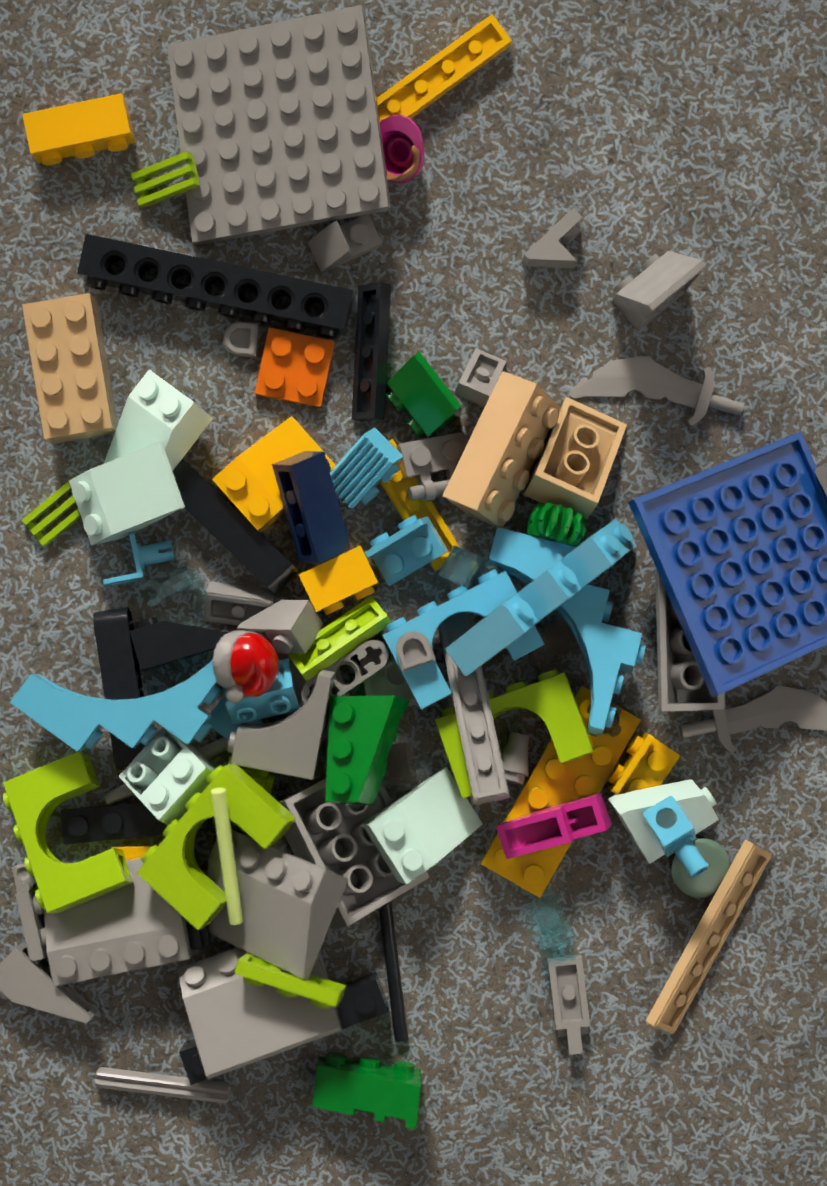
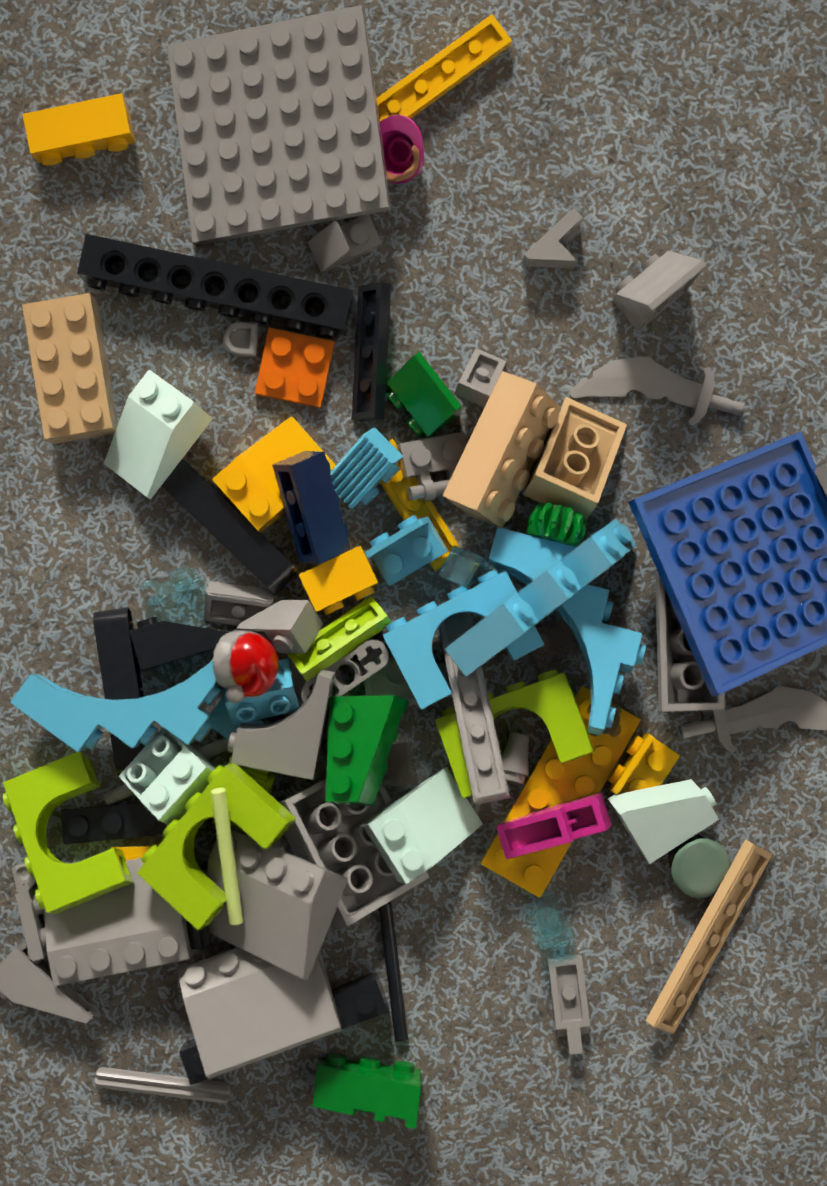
(46, 505): lime tile -> none
(126, 494): light aqua slope -> none
(142, 557): medium azure bracket -> none
(178, 160): lime tile -> none
(258, 972): lime plate -> none
(413, 650): light grey tile -> none
(677, 838): medium azure bracket -> none

